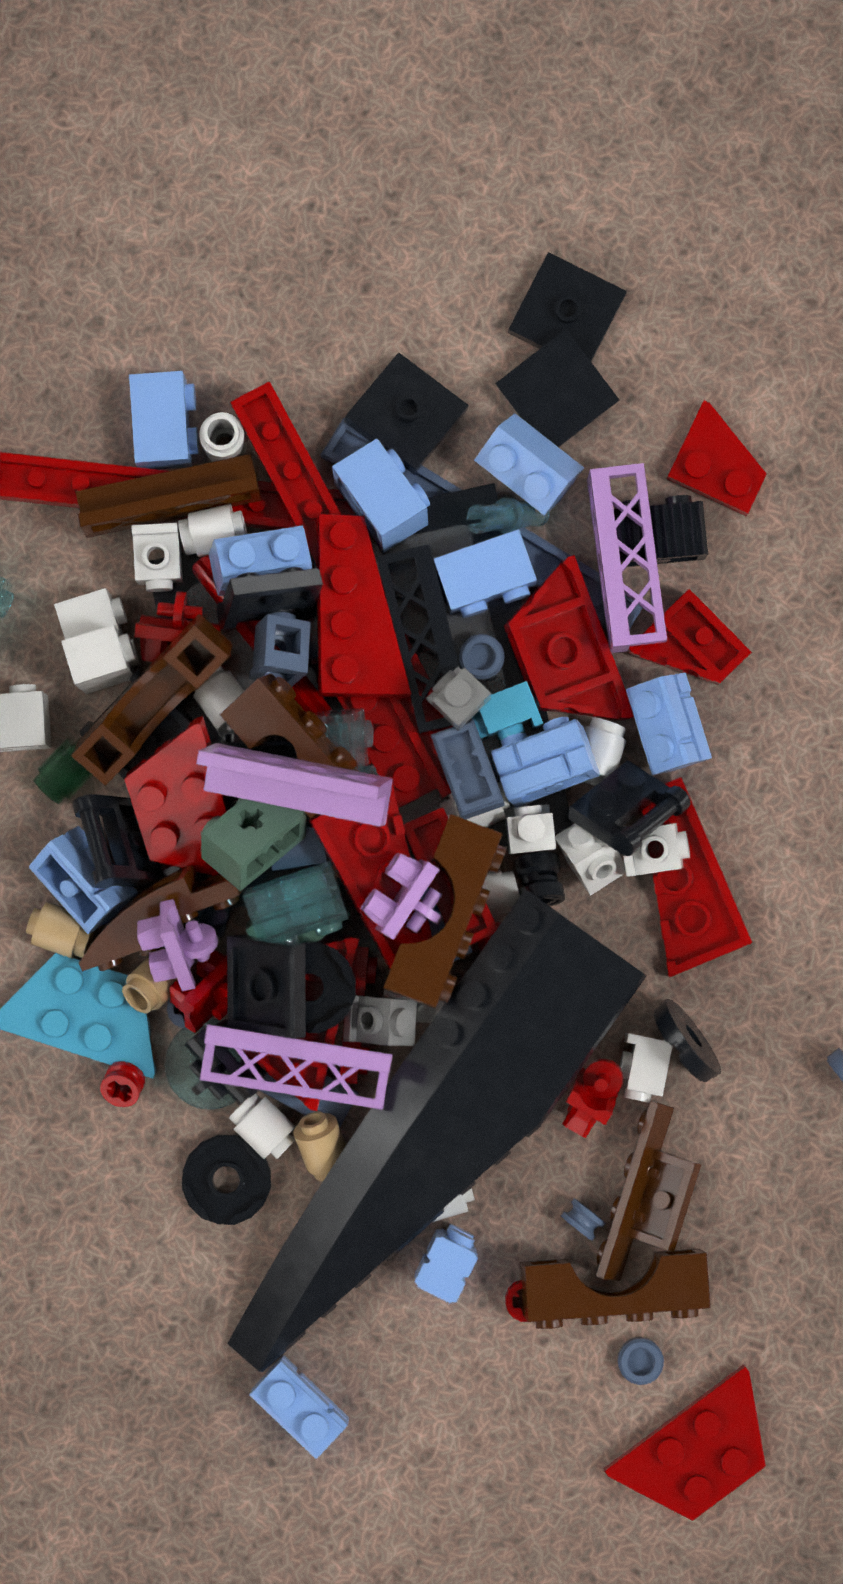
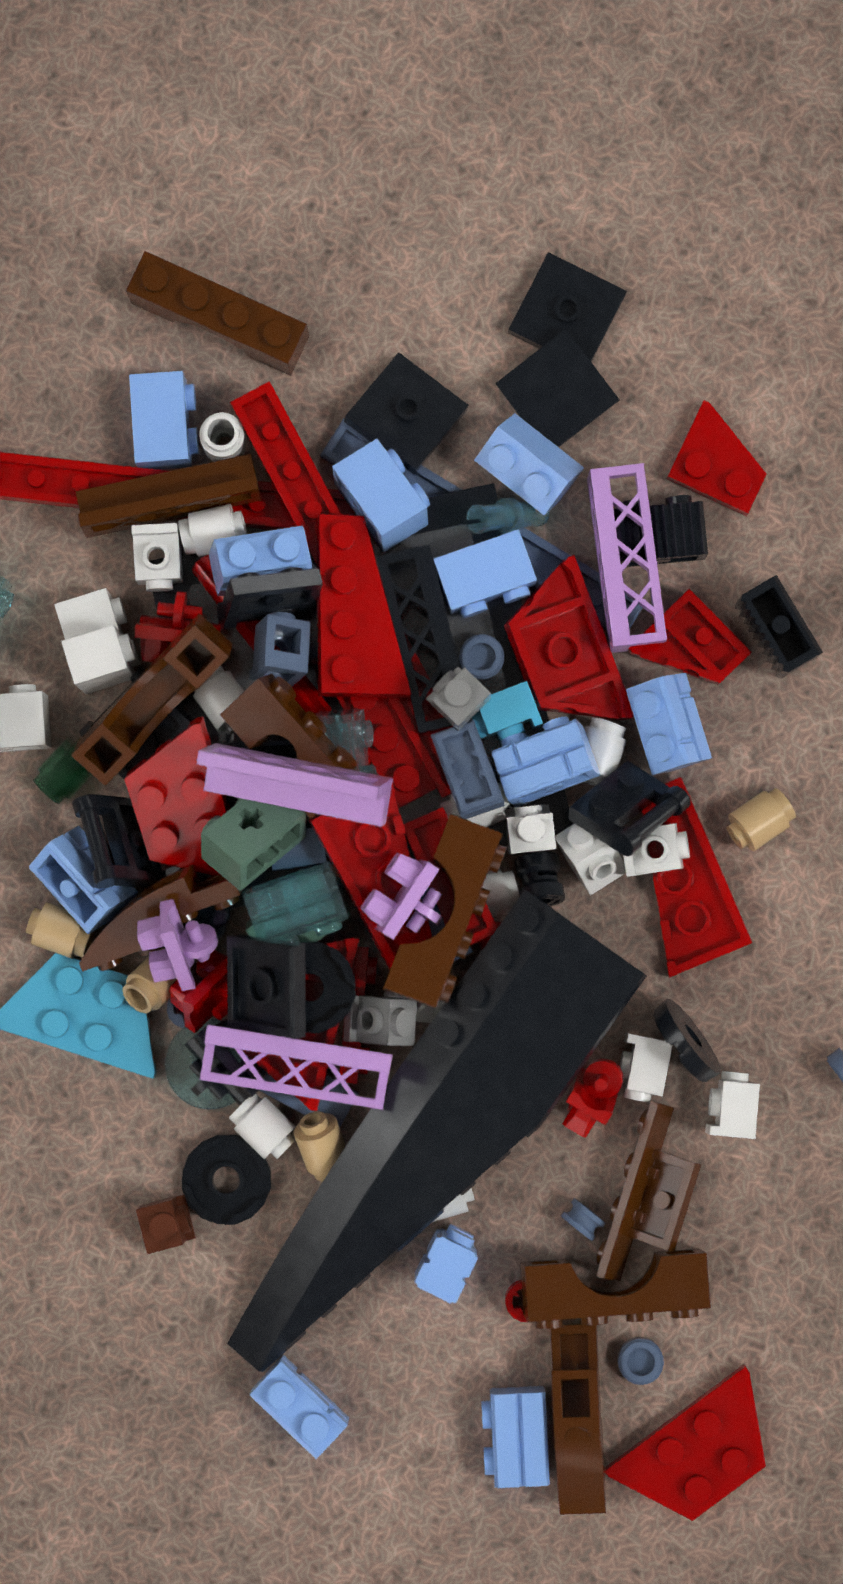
(123, 1074): red bush -> none
(165, 1223): none -> copper brick
(194, 300): none -> reddish brown arch
(518, 1437): none -> light blue brick
(578, 1420): none -> reddish brown slope
(734, 1106): none -> white brick
(760, 819): none -> tan brick
(778, 627): none -> black brick

